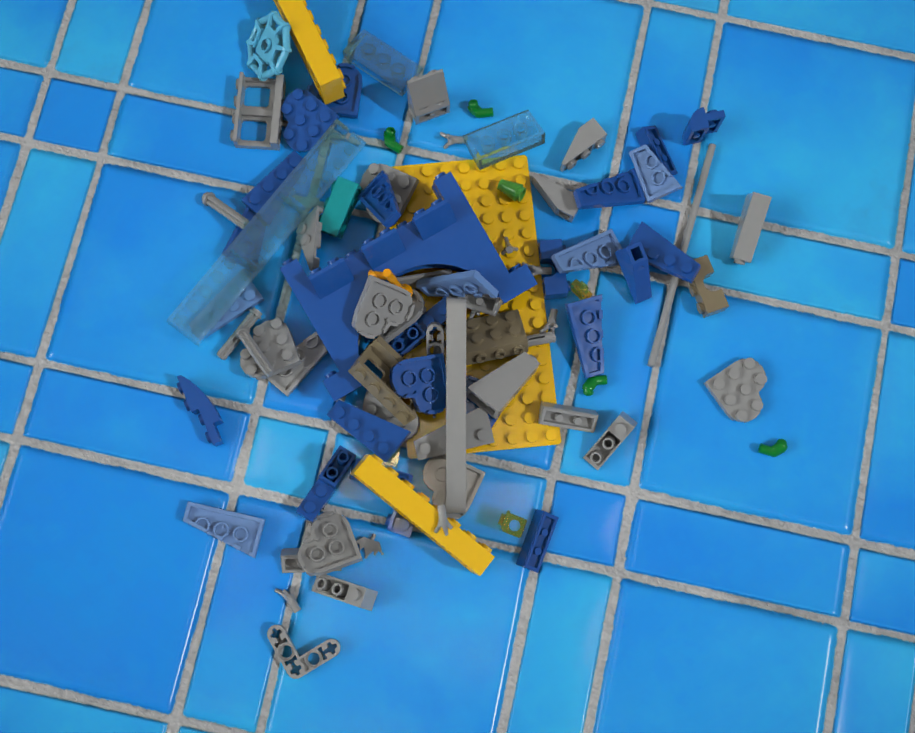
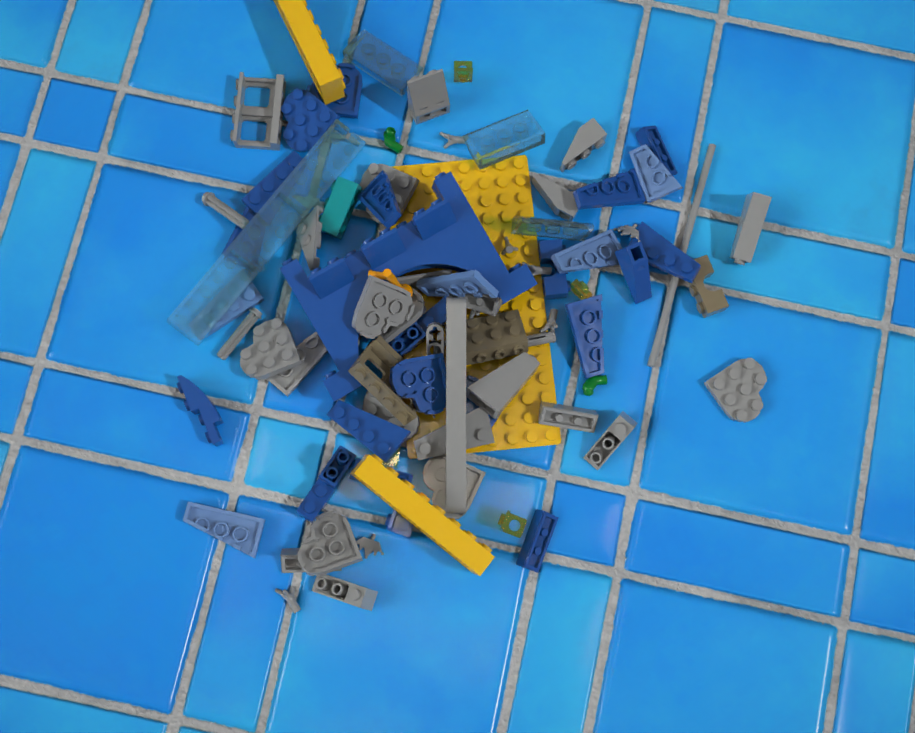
(243, 333): light grey axle -> none
(269, 54): medium azure plate -> none
(303, 659): light grey beam -> none
(442, 520): light grey bar -> none
(463, 74): none -> bracket
(477, 111): green arm -> none
(513, 190): bright green cone -> none
(551, 228): none -> clear light blue slope
(628, 230): none -> light grey piece
(702, 124): blue brick -> none
(775, 450): green arm -> none

